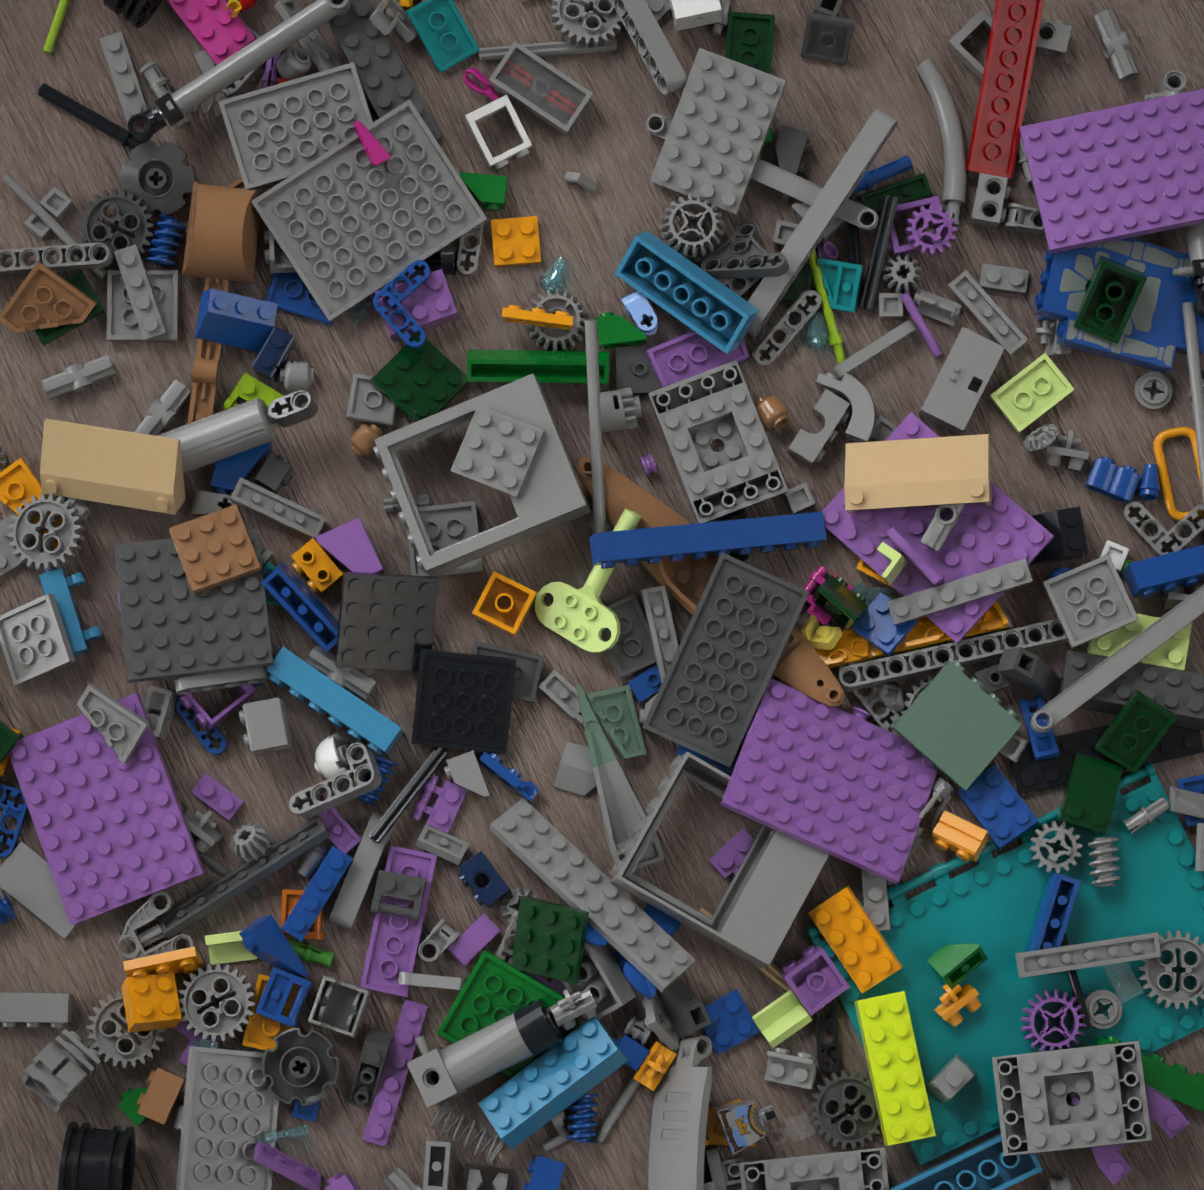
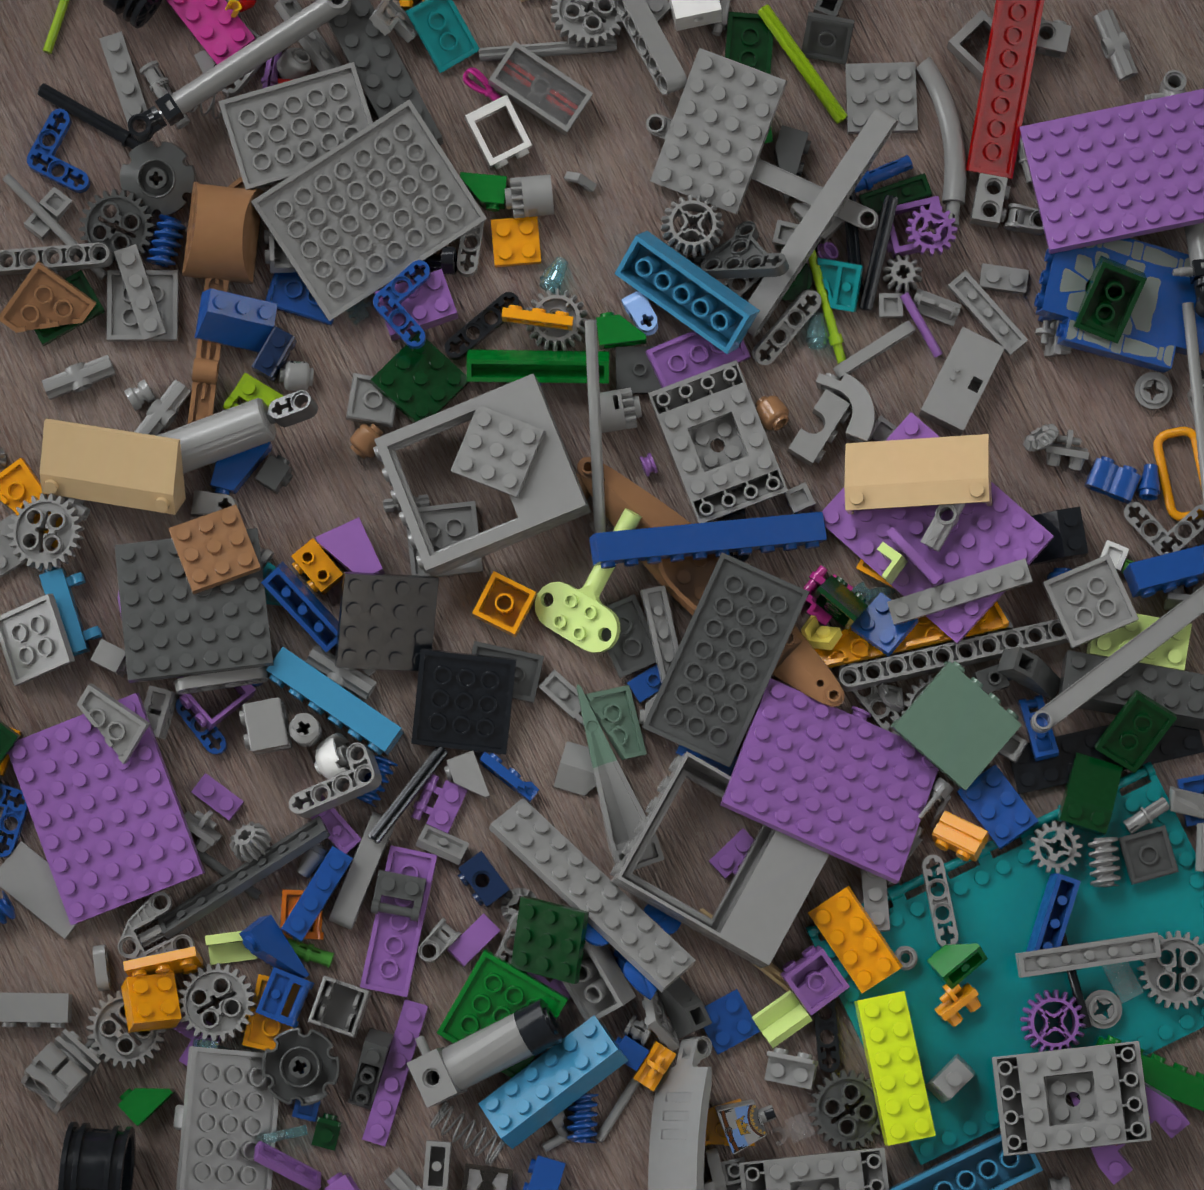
(48, 153): none -> blue beam
(102, 967): none -> light grey beam
(110, 658): none -> light grey brick
(139, 395): none -> light grey wheel
(161, 1095): medium nougat brick -> none
(277, 508): light grey plate -> none
(296, 730): none -> light grey piece
(327, 1131): none -> dark green bracket
(375, 151): dark pink slope -> none
(431, 980): light grey beam -> none
(479, 323): none -> black beam
(530, 196): none -> light grey gear
(574, 1006): light grey hips -> none
(802, 63): none -> lime axle
(882, 87): none -> light grey plate
(912, 954): none -> light grey plate
(937, 901): none -> light grey beam
(1031, 393): yellowish green plate -> none
(1148, 855): none -> dark grey plate

